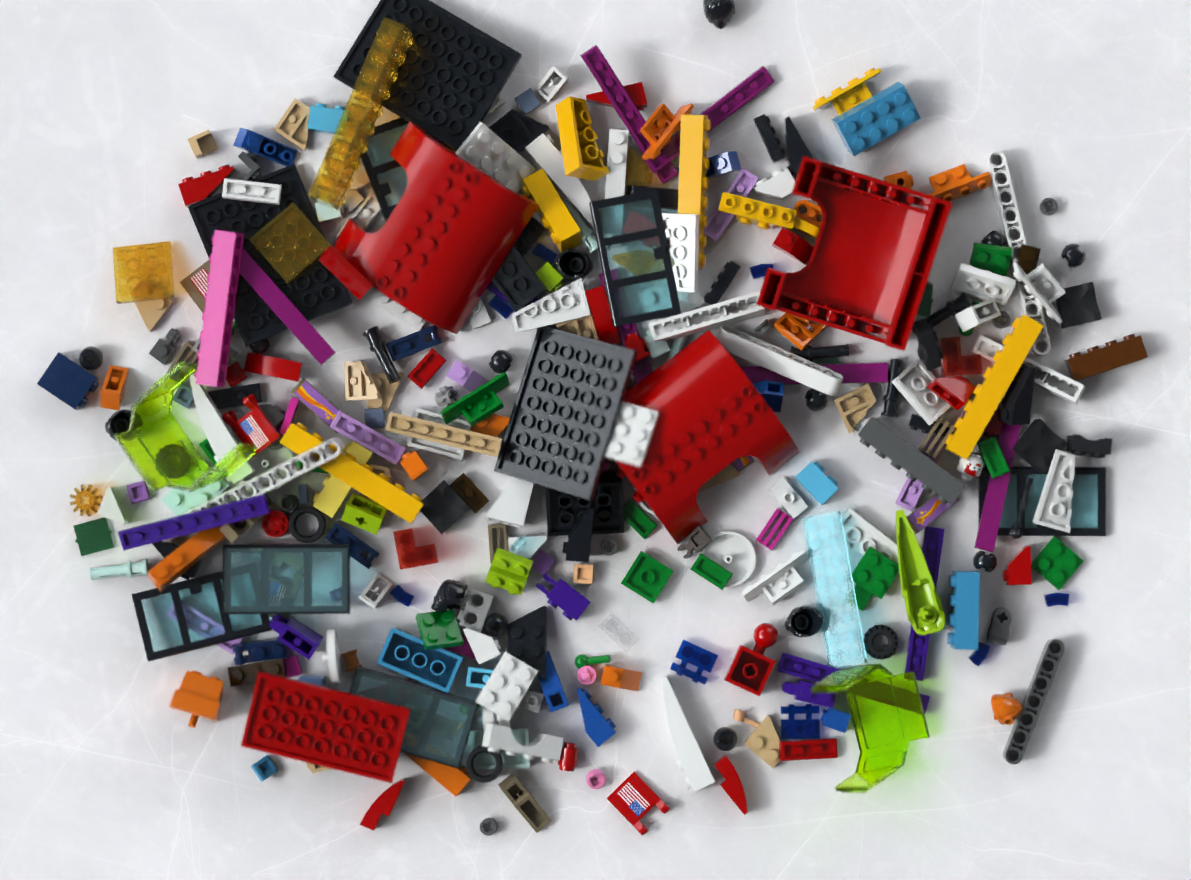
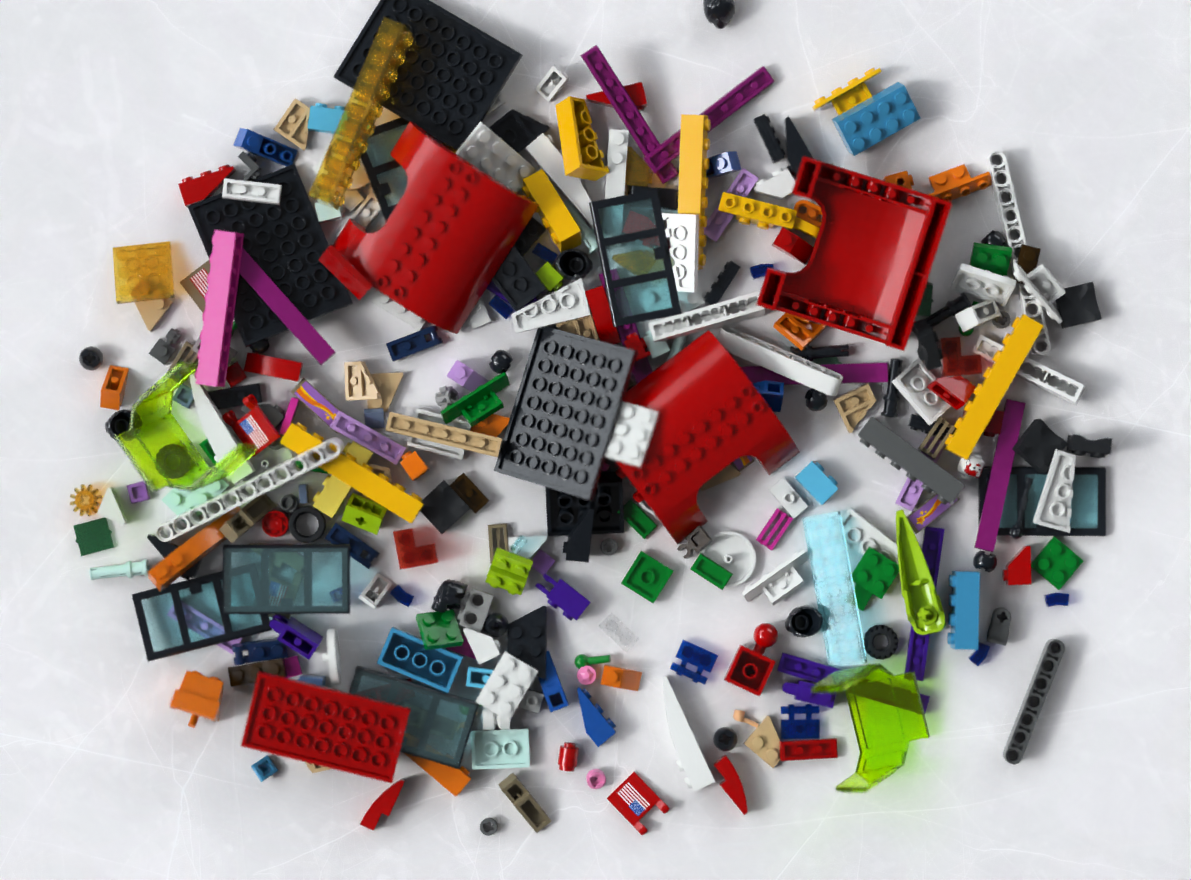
(68, 381): dark blue panel -> none
(194, 521): dark purple plate -> none
(202, 144): tan panel -> none
(290, 242): clear yellow plate -> none
(351, 660): dark orange bush -> none
(378, 346): black pin -> none
(427, 368): red plate -> none
(483, 778): black tyre -> none
(501, 738): white arch -> none
(512, 504): white slope -> none
(527, 101): sand blue tile -> none
(583, 573): light nougat plate -> none
(661, 127): orange bracket -> none
(763, 327): dark grey bush -> none
(835, 719): blue brick -> none
(993, 457): green tile -> none
(1005, 708): orange helmet -> none
(1018, 398): black slope -> none
(1054, 204): dark grey bush -> none
(1073, 255): black piece -> none
(1106, 358): reddish brown brick -> none

